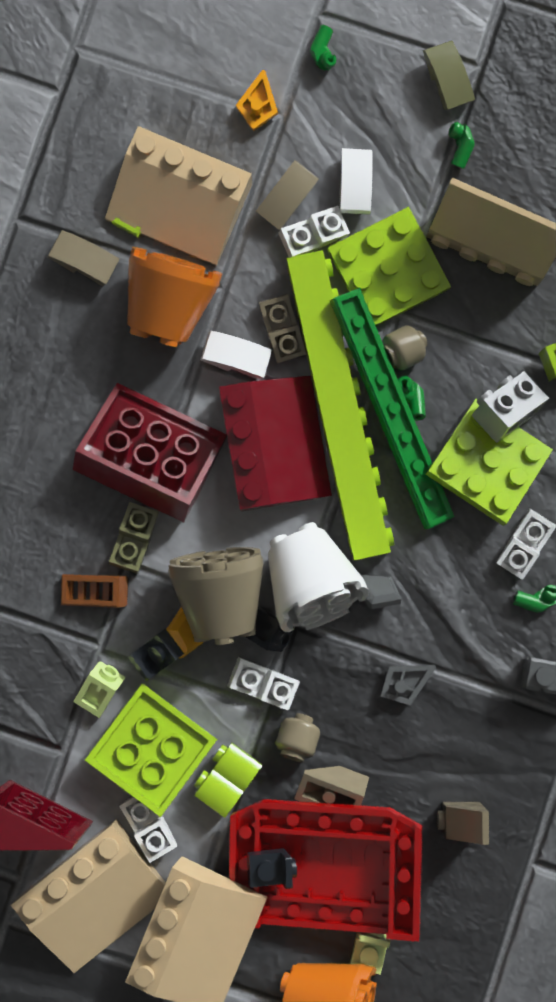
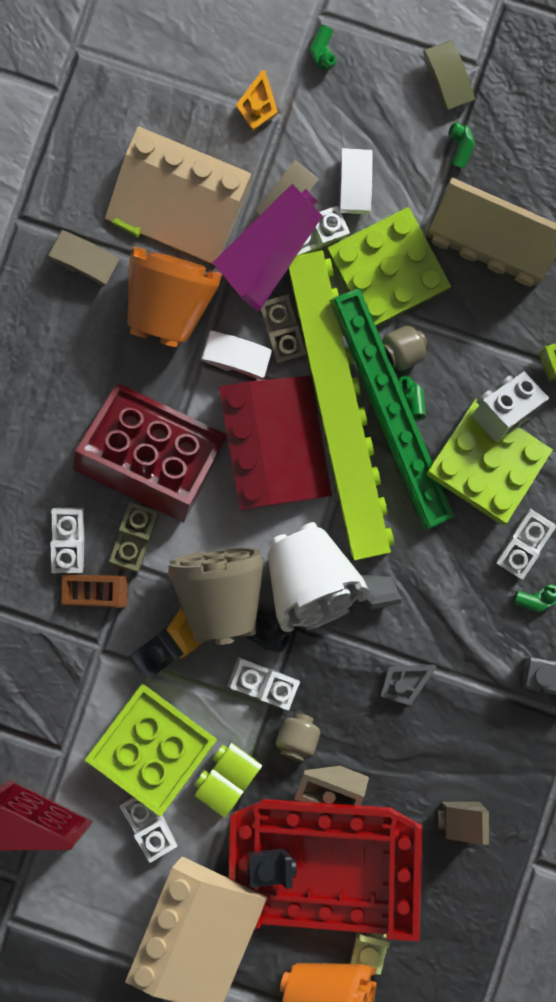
(67, 540): none -> white slope
(91, 897): tan slope -> none
(99, 689): yellowish green bracket -> none
(269, 246): none -> magenta slope

